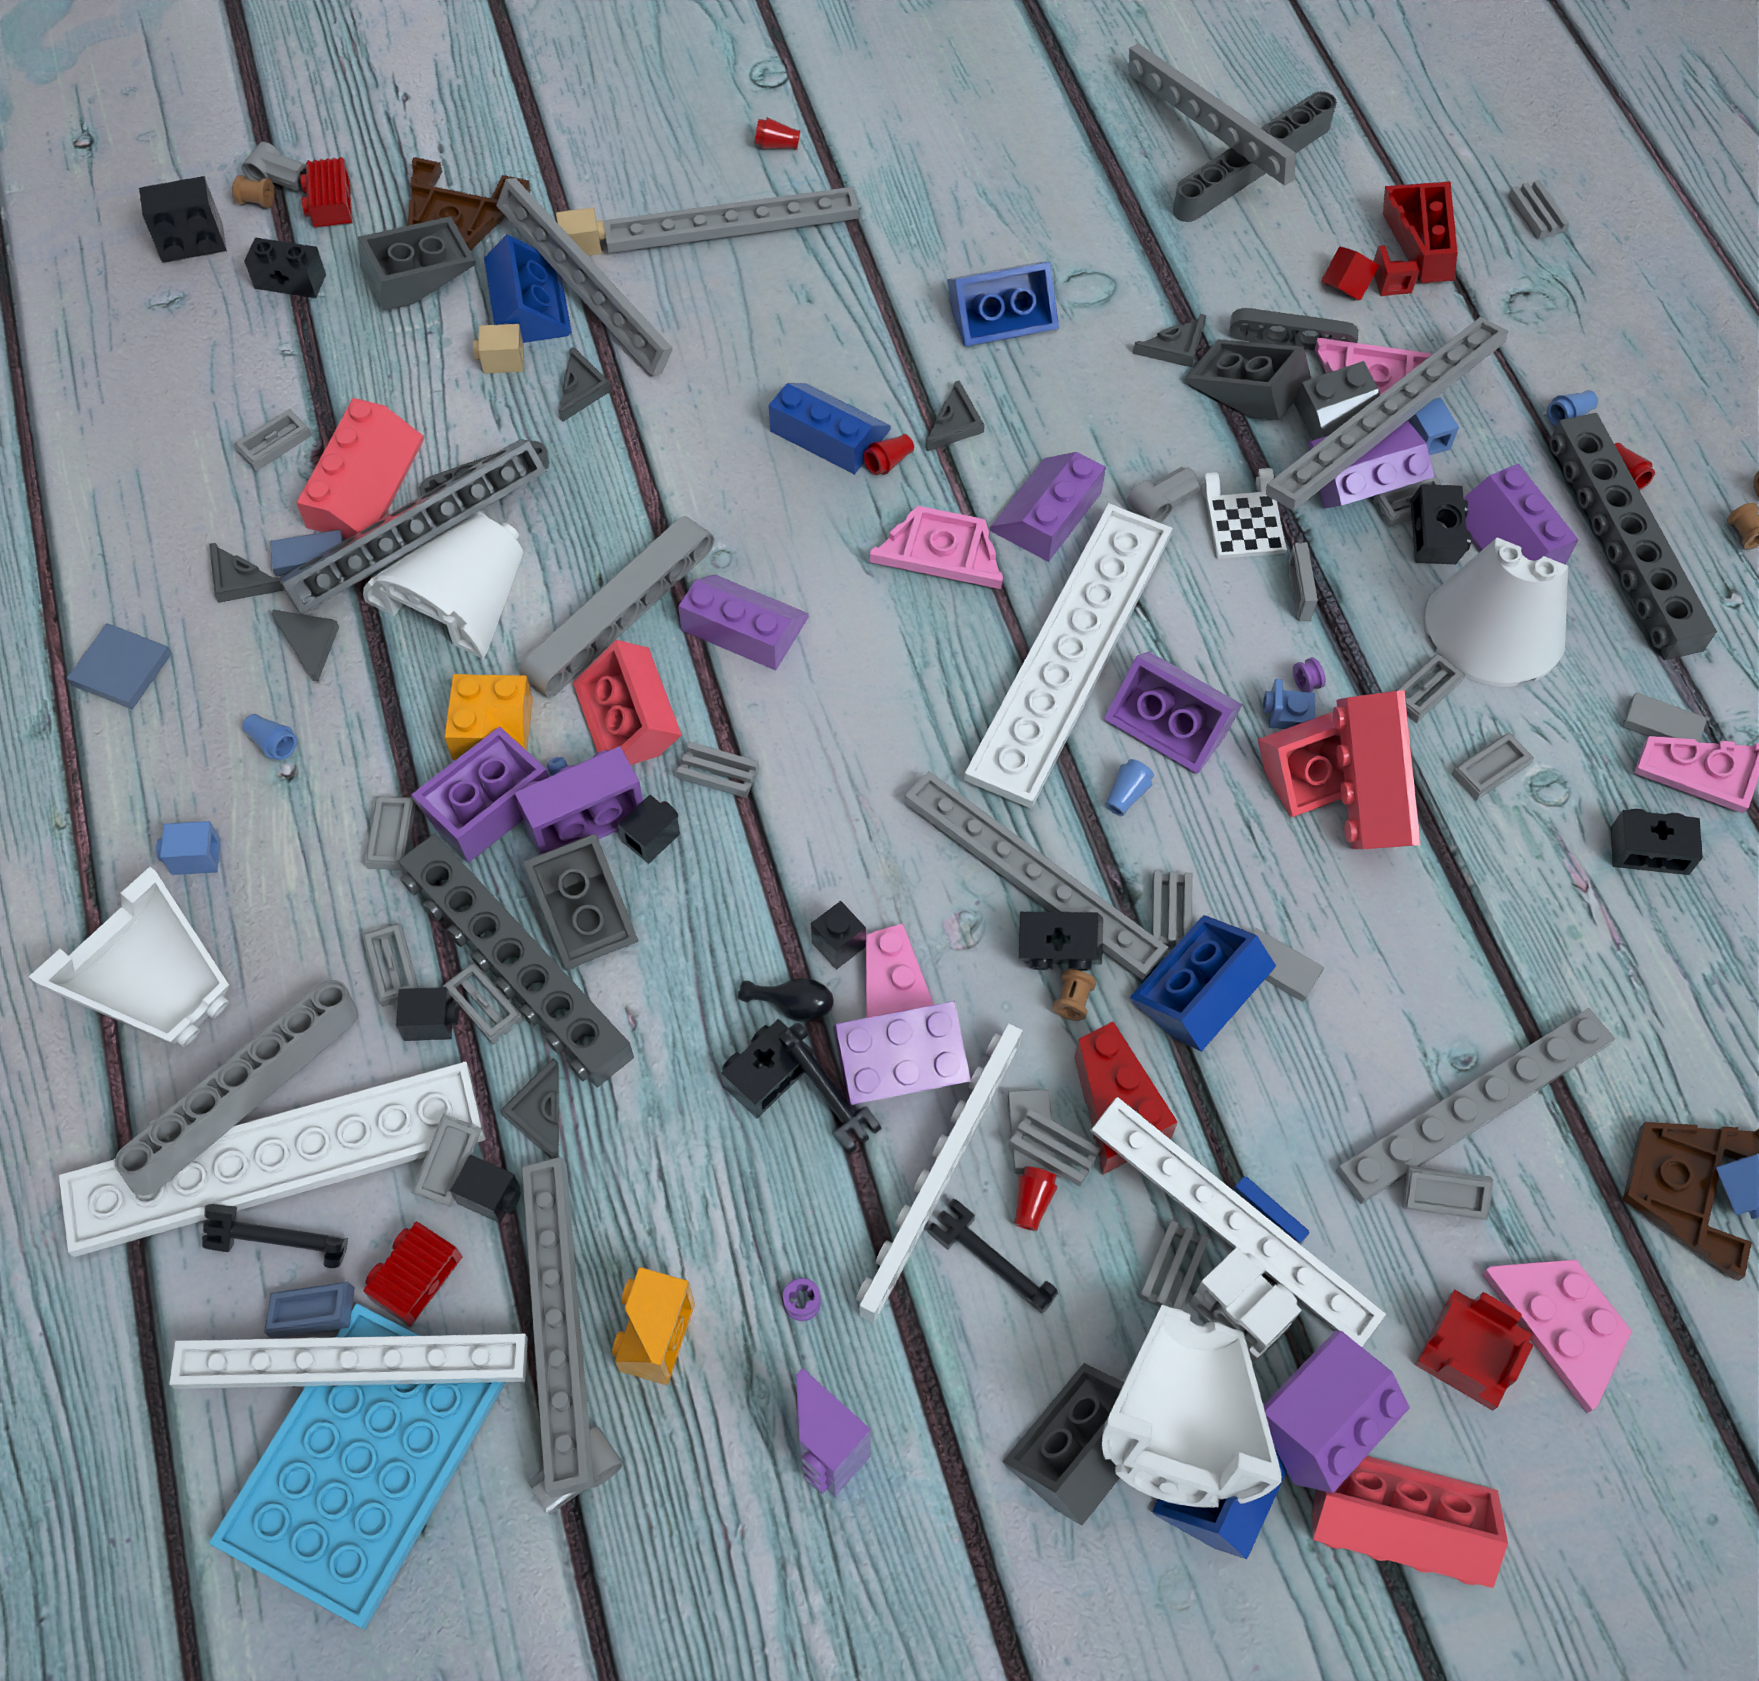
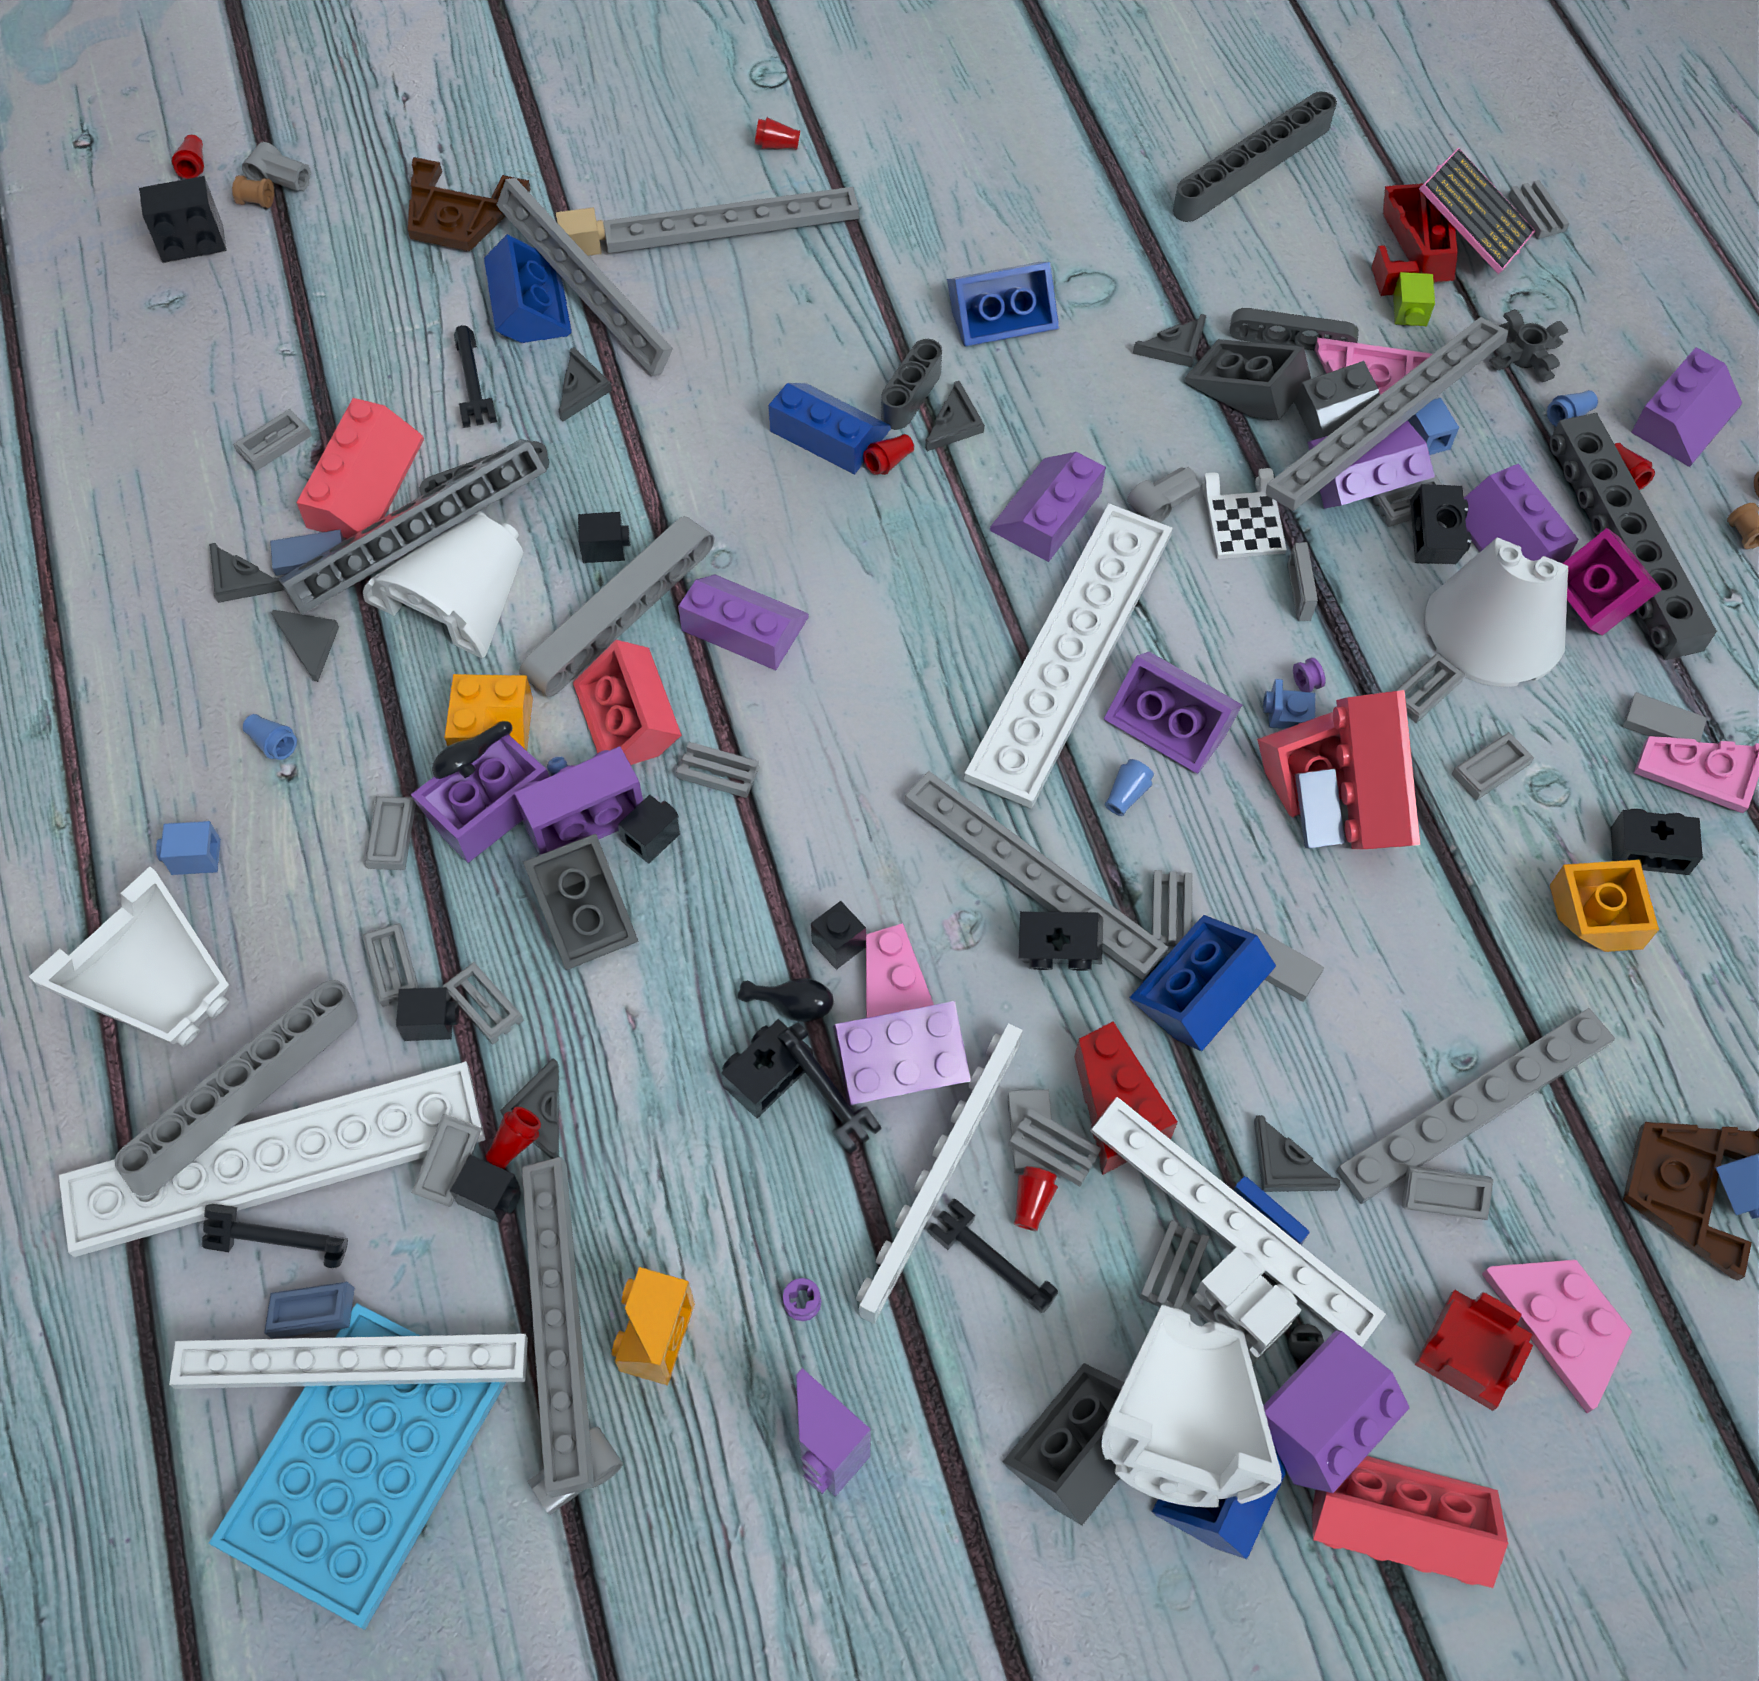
(119, 666): sand blue tile -> none
(188, 158): none -> red cone
(285, 267): black brick -> none
(327, 192): red brick -> none
(412, 1273): red brick -> none
(413, 260): dark grey slope -> none
(436, 862): dark grey brick -> none
(463, 753): none -> black piece
(465, 342): none -> black hinge
(500, 348): tan brick -> none
(515, 1134): none -> red cone
(602, 537): none -> black brick
(911, 383): none -> dark grey beam
(942, 546): bright pink wing -> none
(1074, 995): medium nougat bush -> none
(1212, 114): light grey plate -> none
(1286, 1165): none -> dark grey tile
(1304, 1349): none -> dark grey hinge
(1320, 808): none -> tile
(1350, 272): red panel -> none
(1413, 299): none -> lime brick
(1477, 210): none -> piece
(1529, 346): none -> dark grey pin
(1605, 904): none -> light orange slope
(1607, 582): none -> dark pink brick
(1689, 408): none -> medium lavender slope

